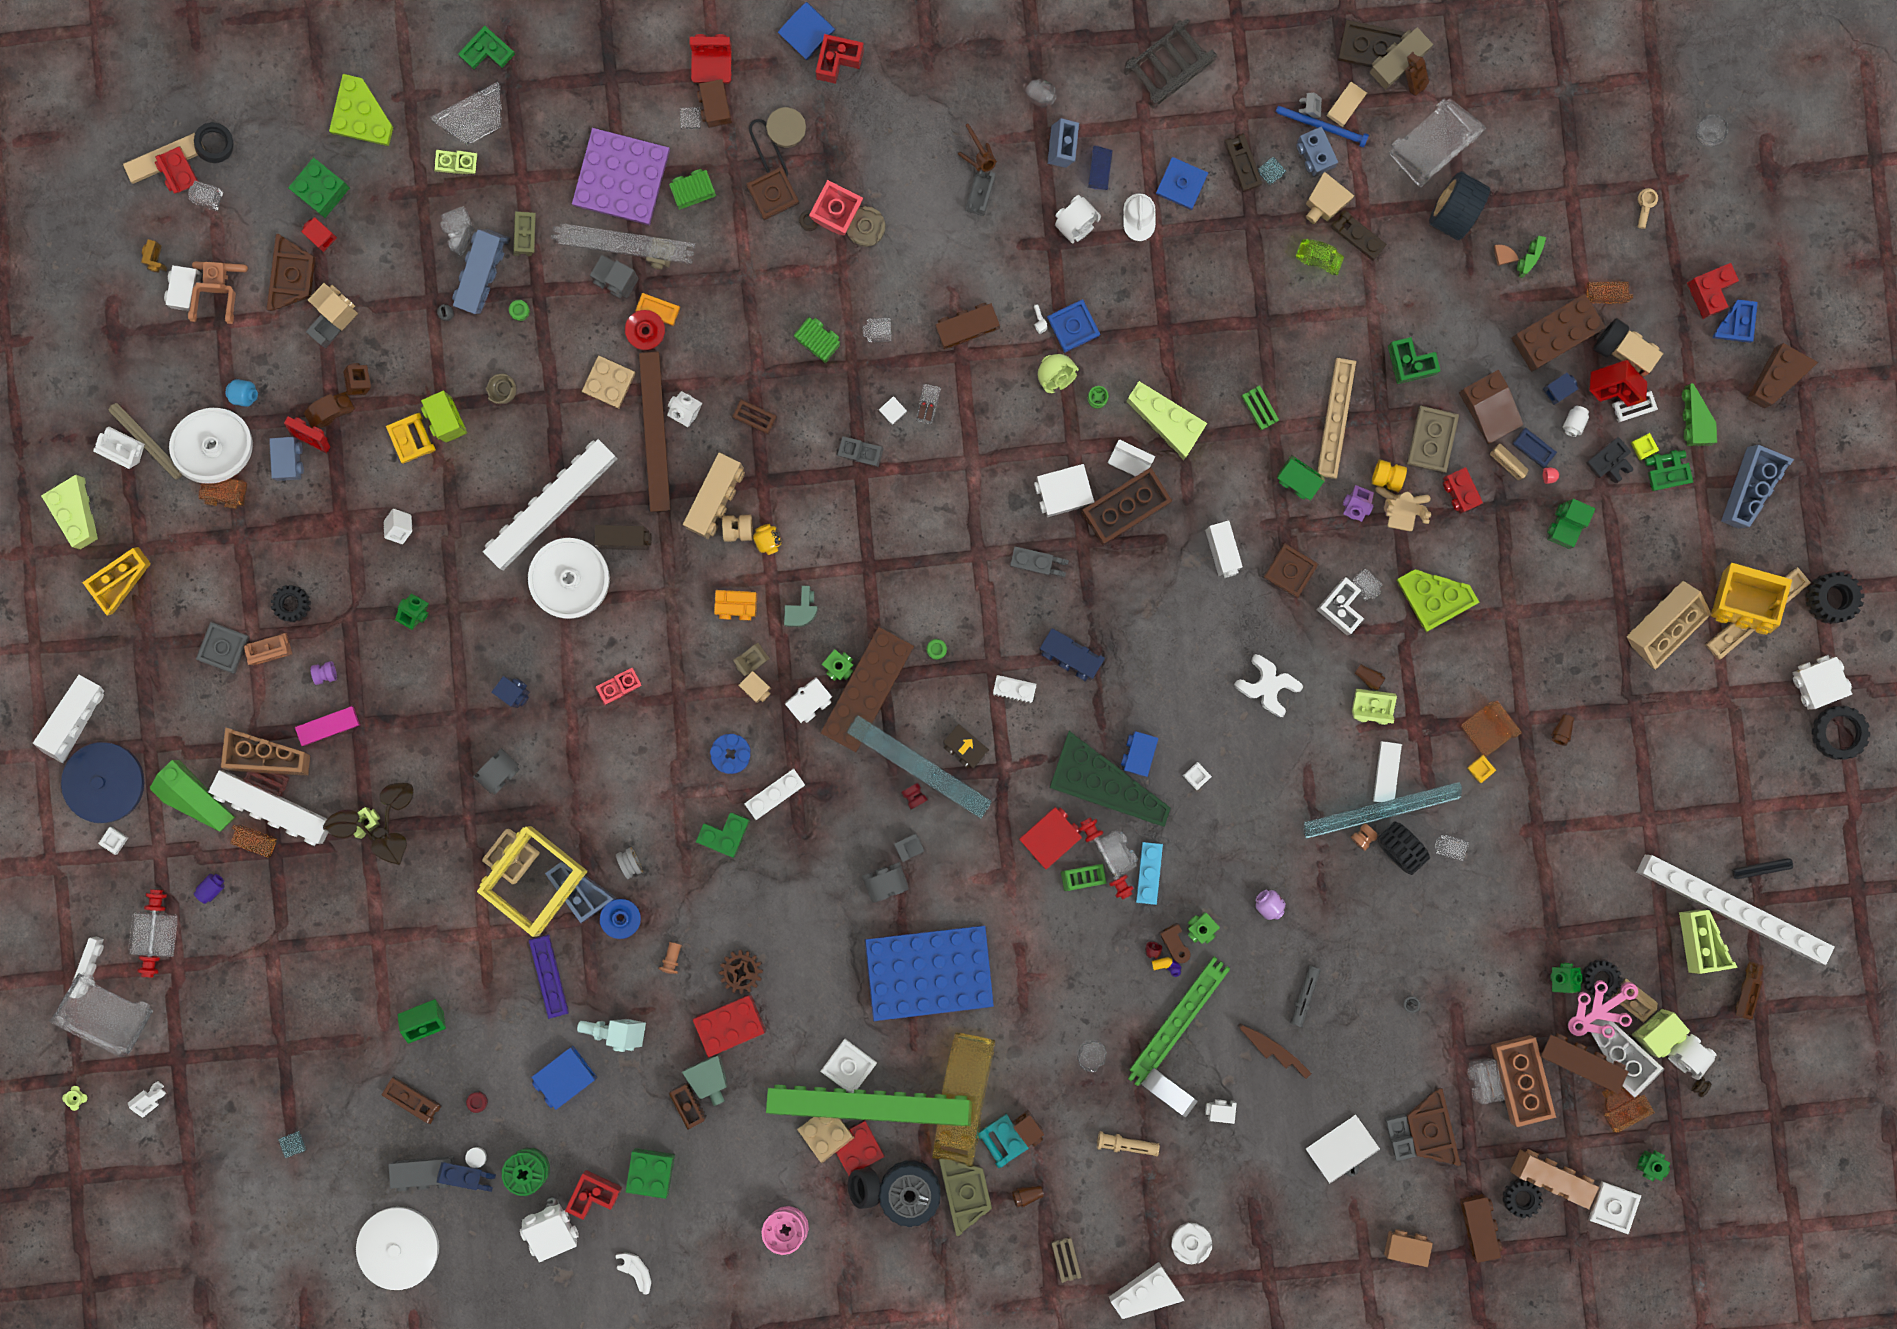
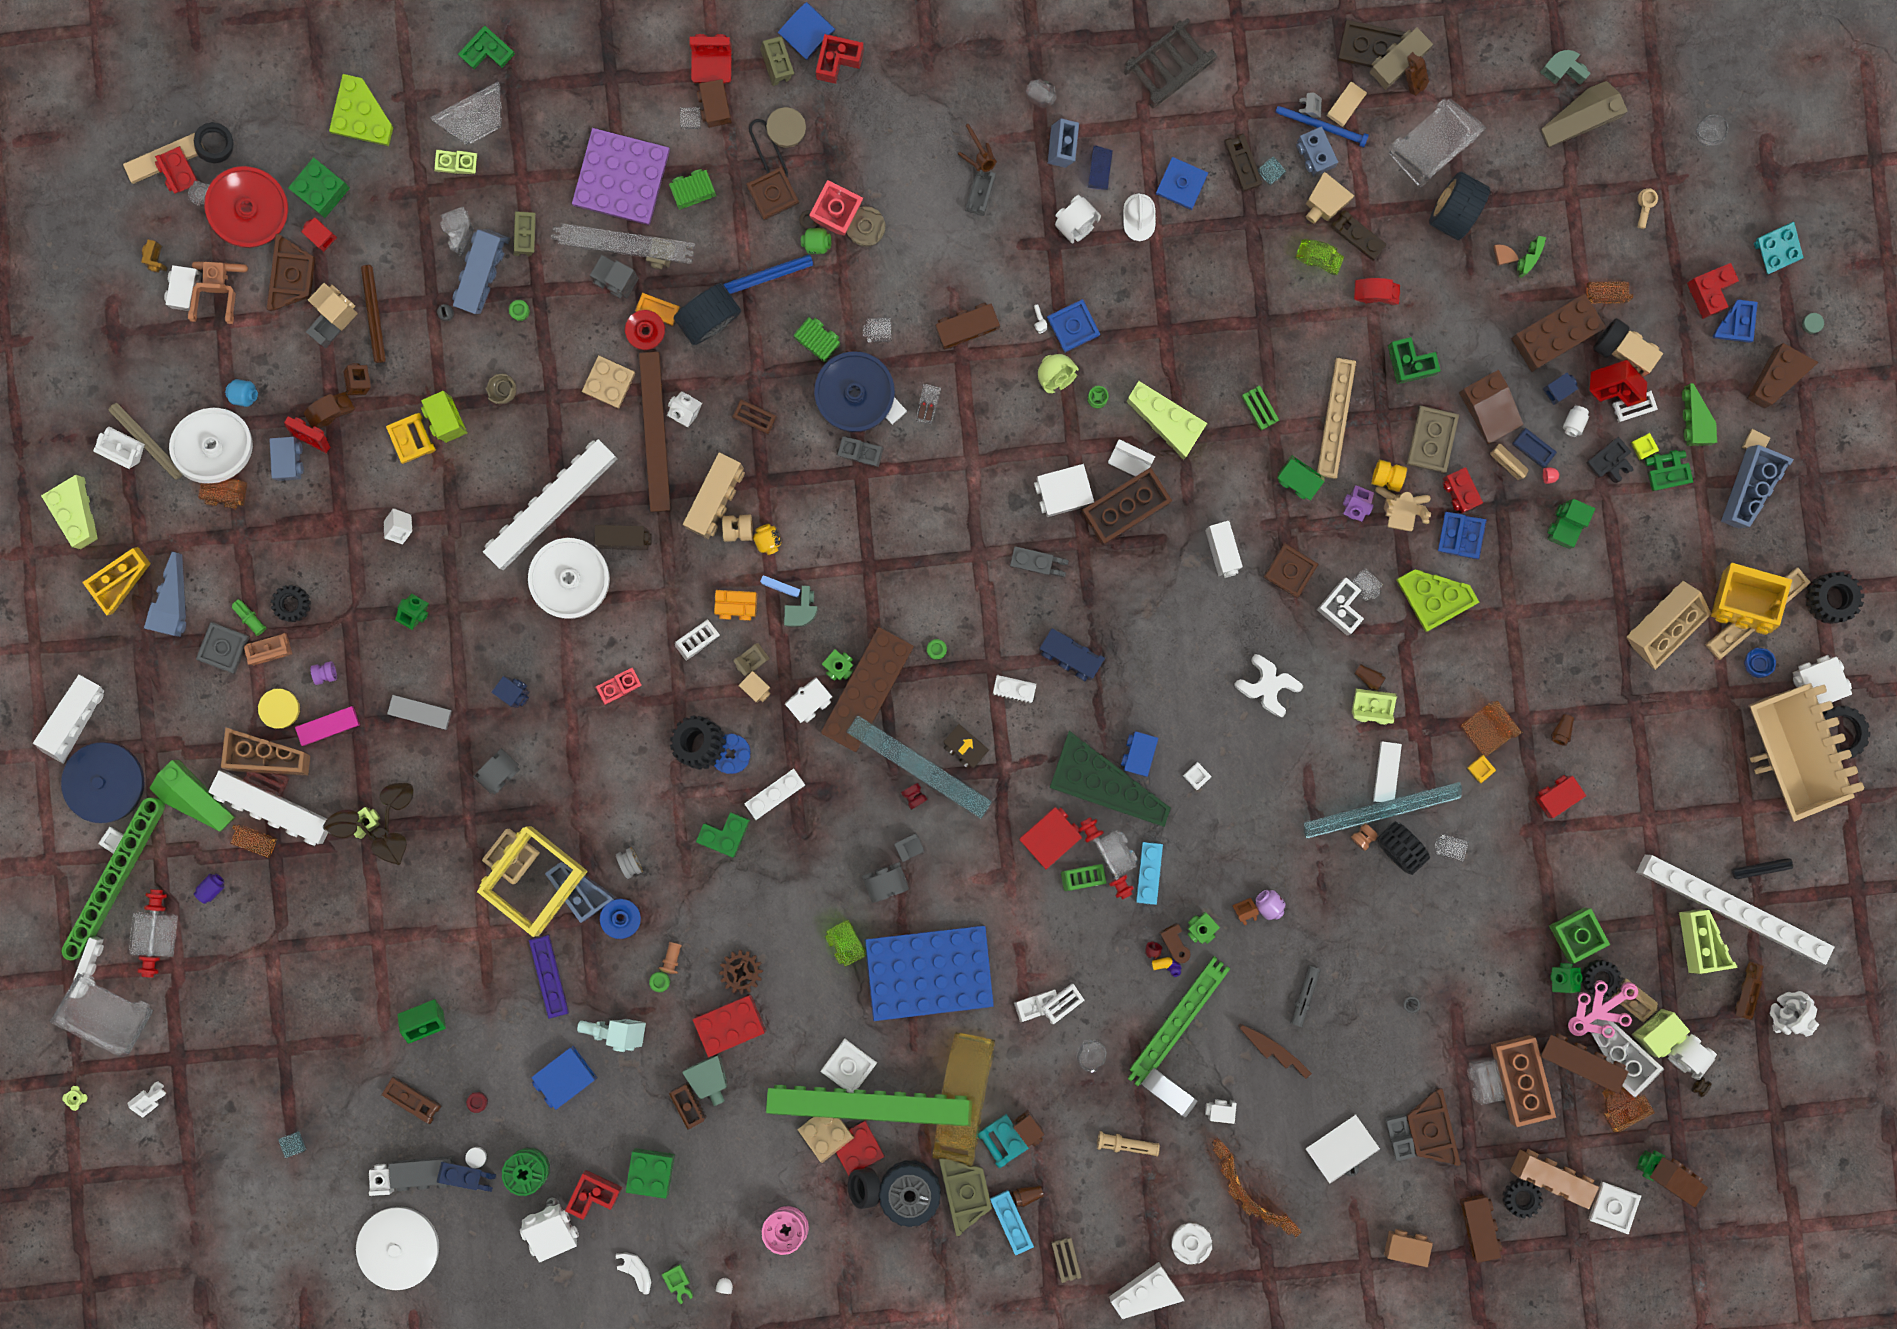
(122, 872): none -> bright green beam
(169, 610): none -> sand blue wedge
(246, 207): none -> red dish
(248, 617): none -> bright green axle
(278, 708): none -> light yellow tile
(373, 313): none -> reddish brown axle
(376, 1188): none -> white brick
(419, 712): none -> light grey tile
(659, 981): none -> bright green tile
(676, 1281): none -> bright green plate
(685, 735): none -> black tyre
(692, 634): none -> white slope
(707, 314): none -> black wheel
(724, 1286): none -> white hinge
(769, 274): none -> blue axle
(776, 60): none -> olive hinge
(779, 586): none -> light blue tile
(816, 241): none -> bright green head
(846, 943): none -> clear neon green brick
(854, 391): none -> dark blue dish
(1011, 1222): none -> medium azure plate
(1030, 1007): none -> white slope
(1048, 1014): none -> white tile
(1237, 1191): none -> clear orange piece
(1246, 910): none -> dark orange tile
(1377, 290): none -> red brick
(1462, 535): none -> blue slope
(1560, 796): none -> red brick
(1563, 63): none -> sand green brick
(1579, 935): none -> bright green brick
(1587, 112): none -> dark tan wedge
(1679, 1181): none -> reddish brown brick
(1755, 438): none -> tan tile
(1760, 662): none -> blue hair
(1779, 247): none -> teal hinge
(1795, 1015): none -> white piece
(1803, 750): none -> tan piece
(1813, 323): none -> sand green tile

